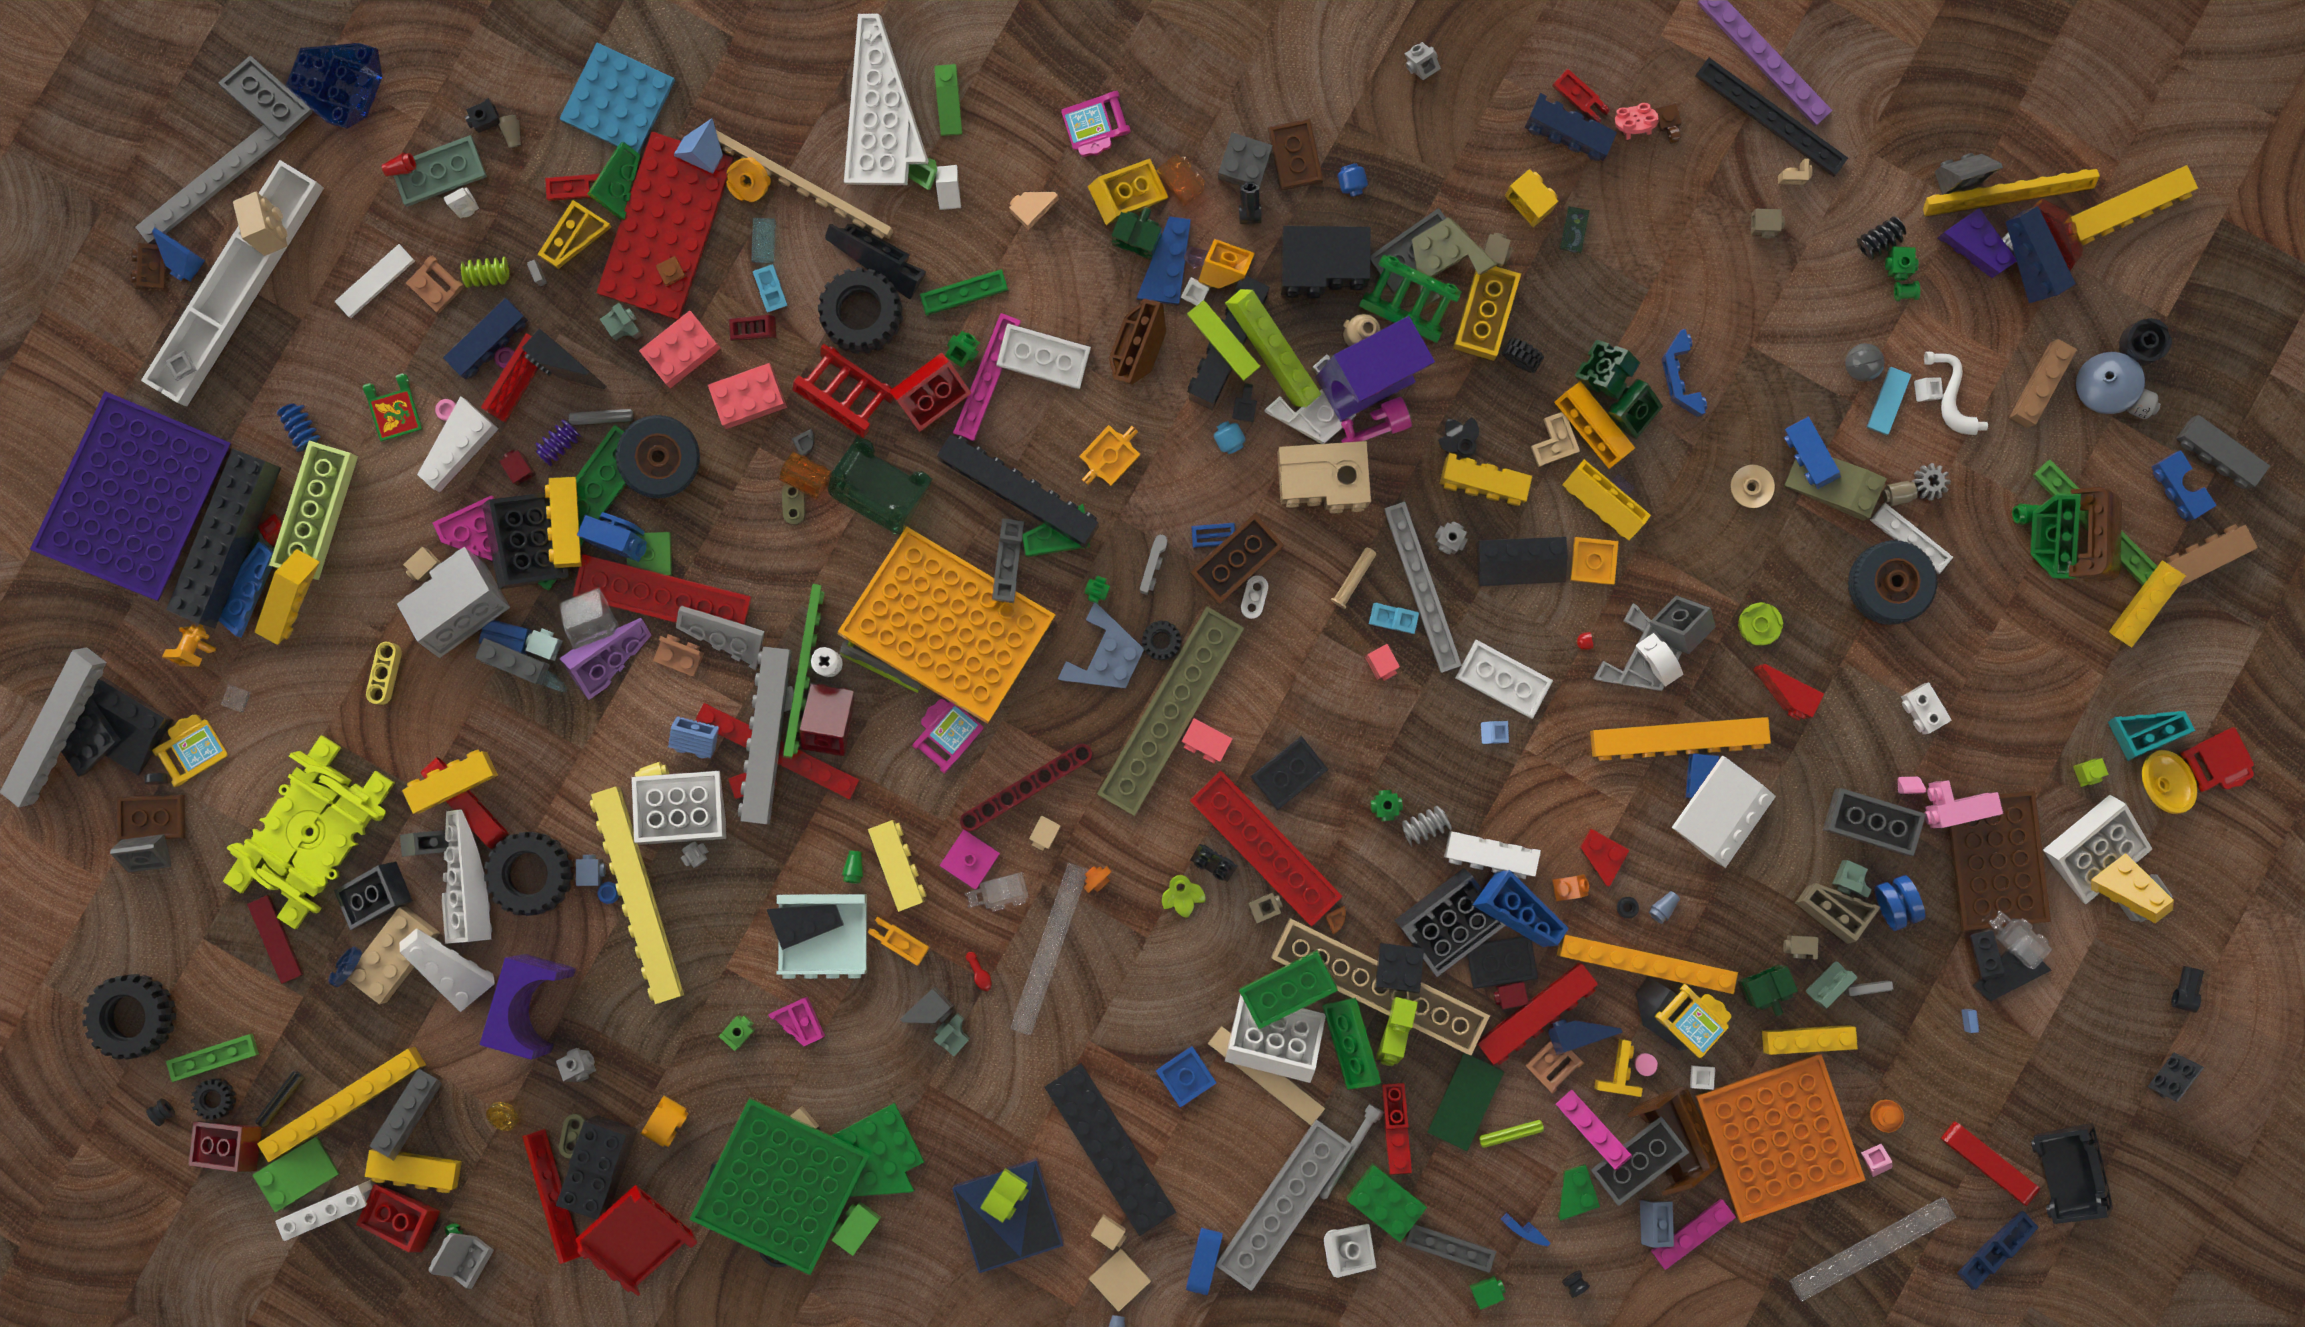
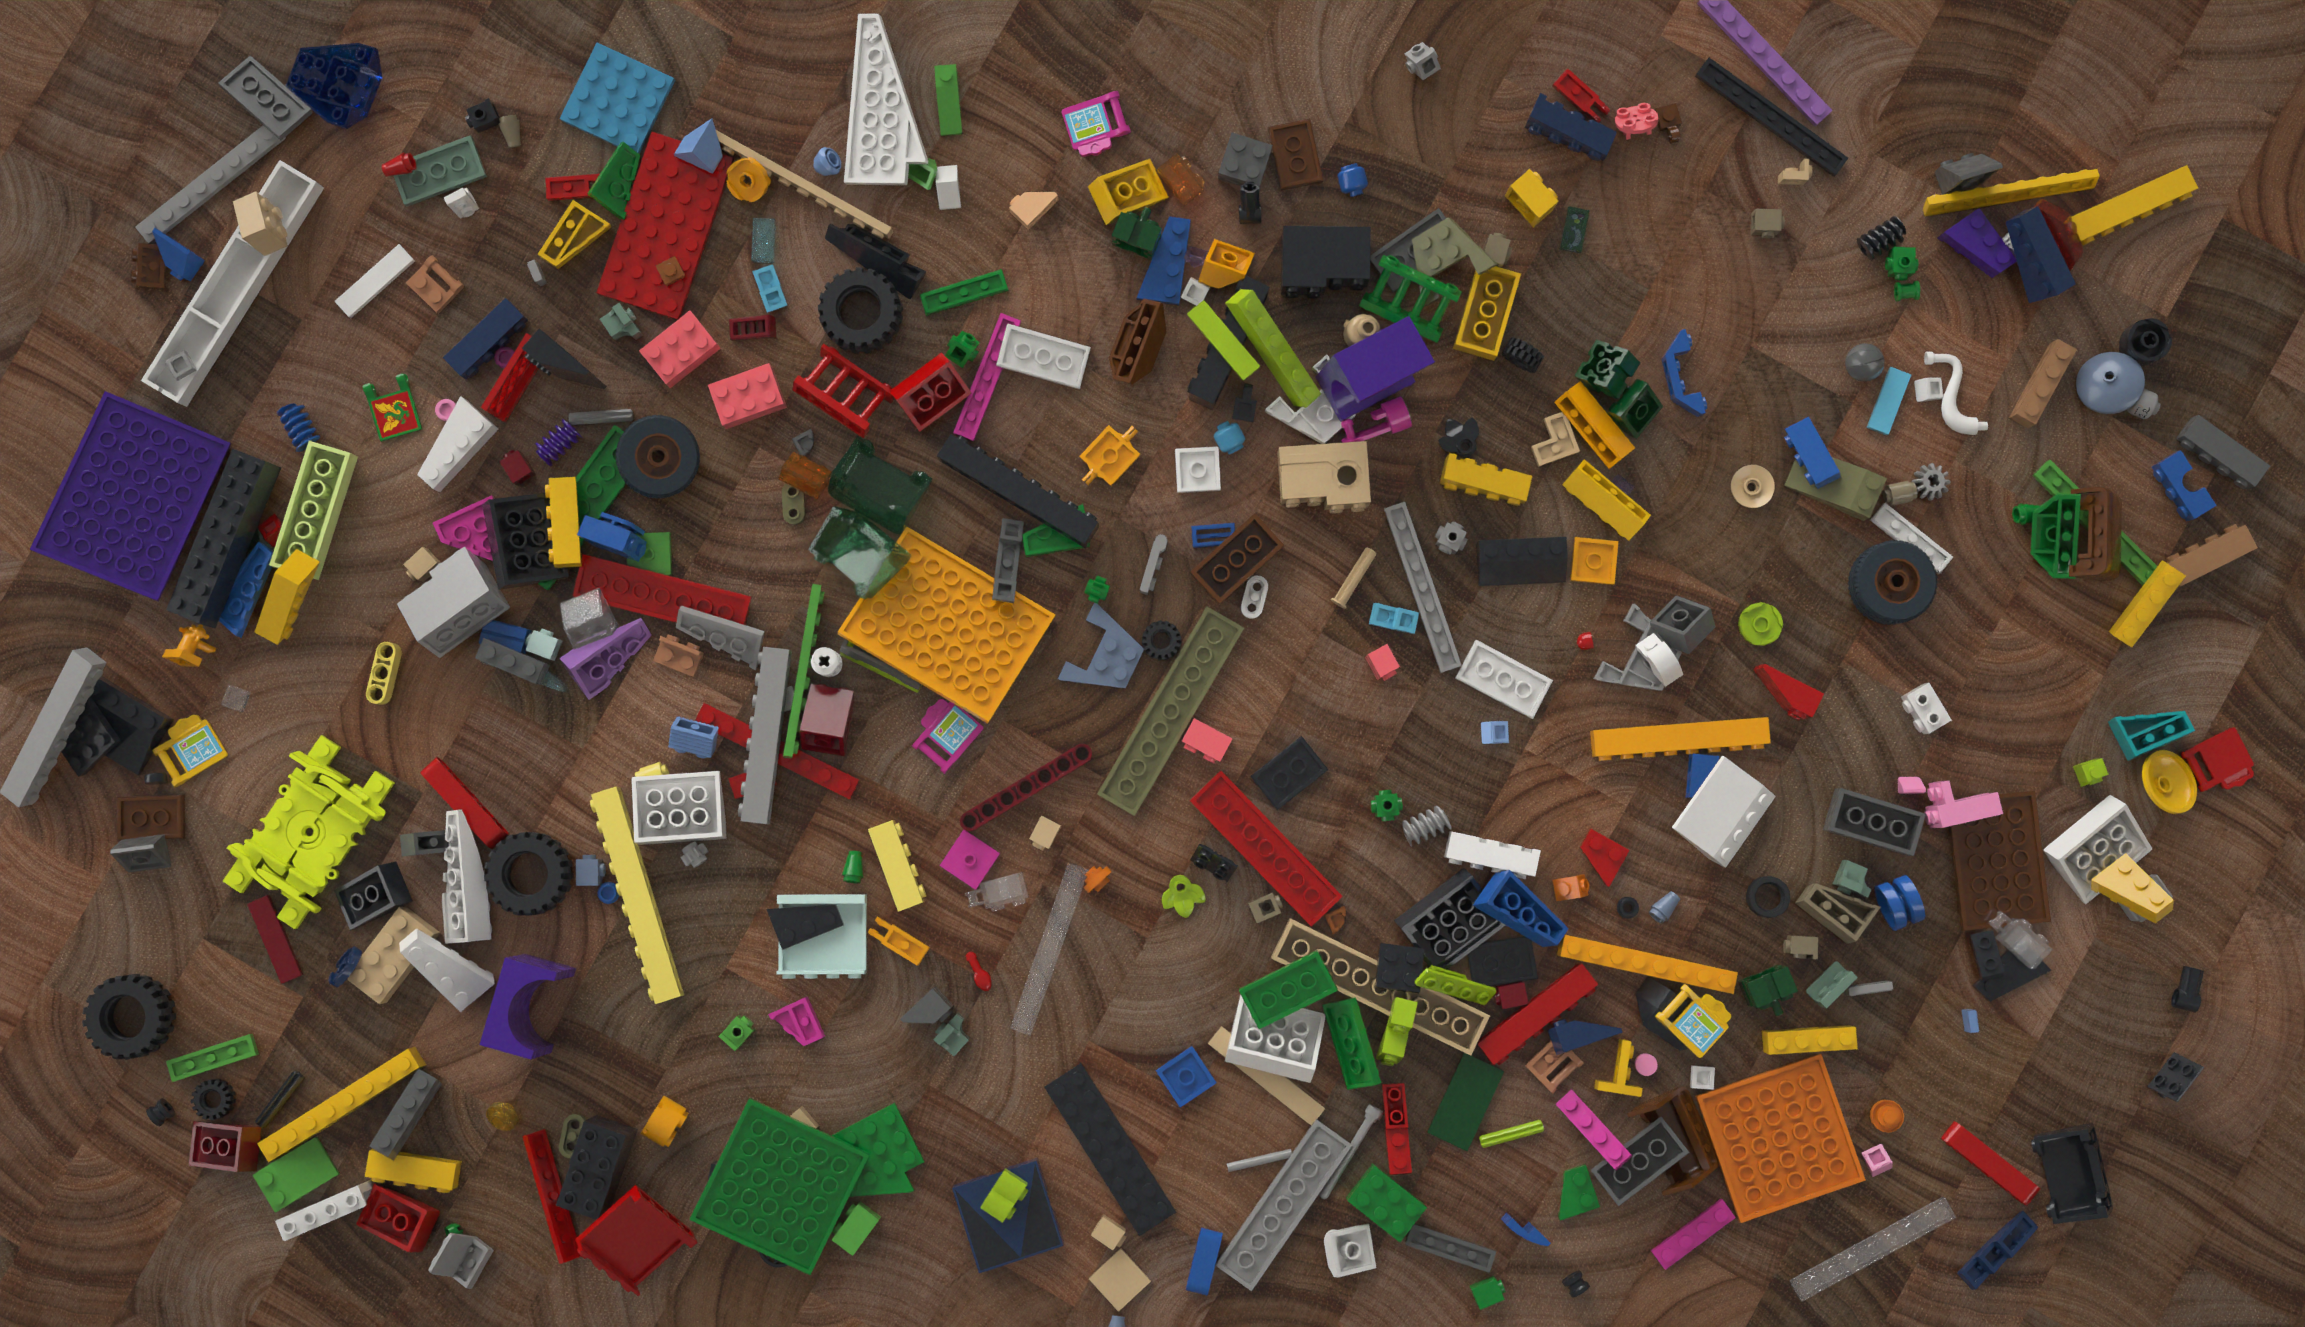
(449, 782): yellow brick -> none
(485, 273): lime piece -> none
(576, 1065): light grey brick -> none
(827, 162): none -> medium blue cone
(858, 550): none -> clear green windscreen
(1197, 469): none -> white plate
(1259, 1160): none -> light grey bar
(1454, 985): none -> lime bracket
(1656, 1223): sand blue panel -> none
(1751, 899): none -> black tyre

